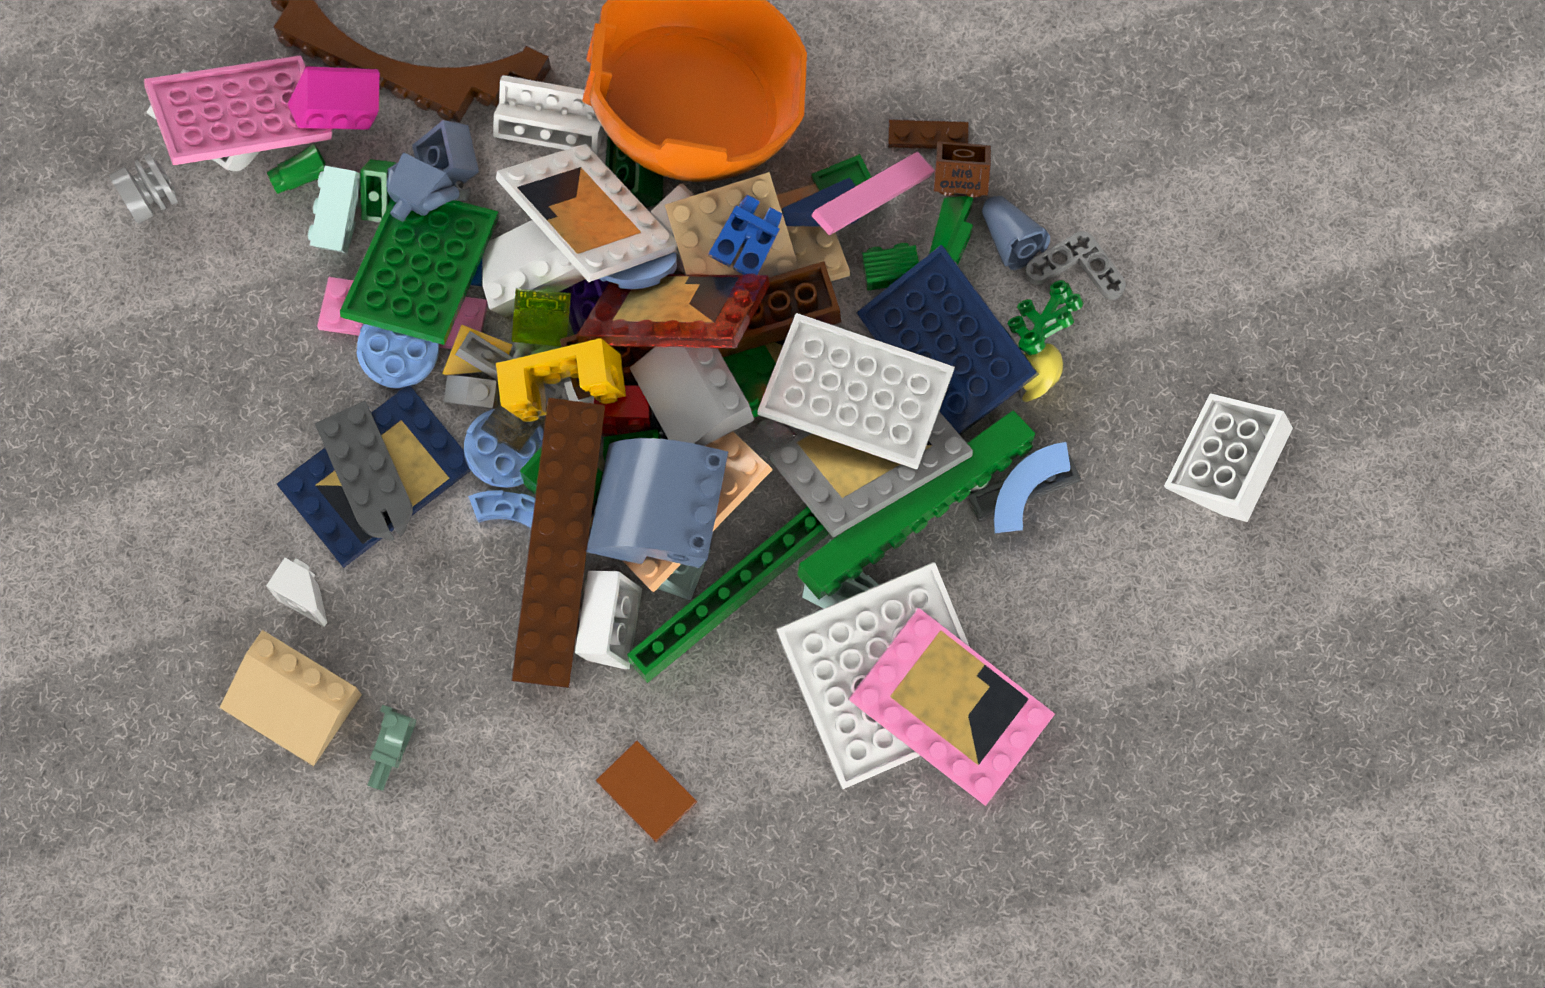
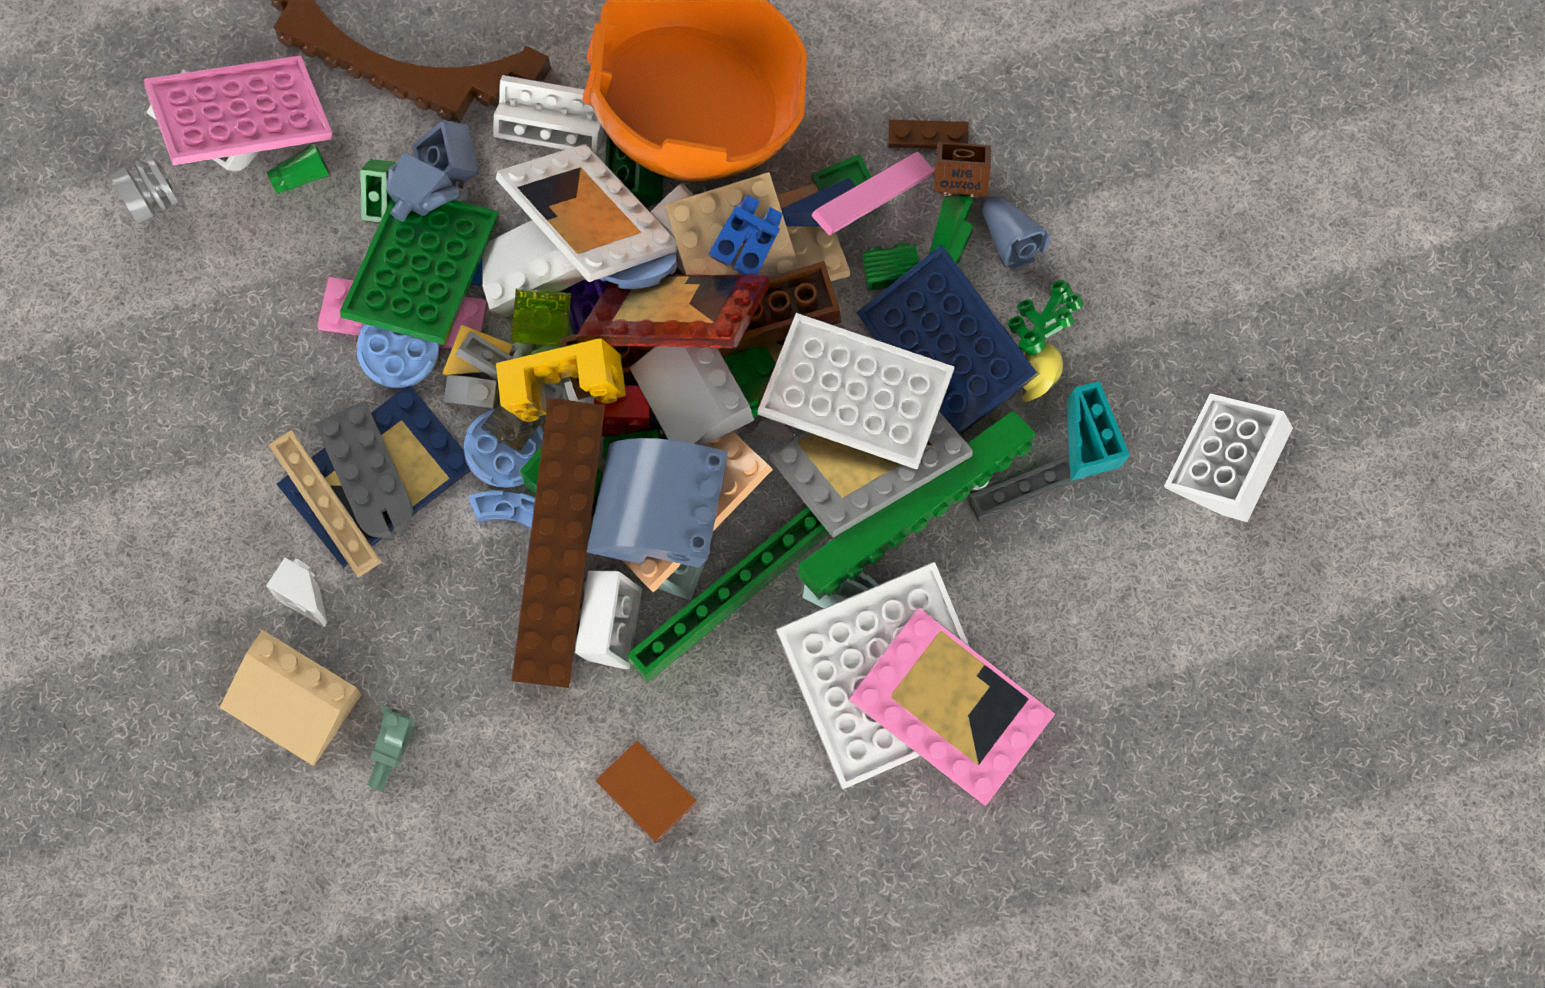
(325, 503): none -> tan tile
(335, 209): light aqua wedge -> none
(336, 98): dark pink slope -> none
(1022, 481): light blue tile -> none
(1084, 258): light grey beam -> none
(1093, 433): none -> teal wedge

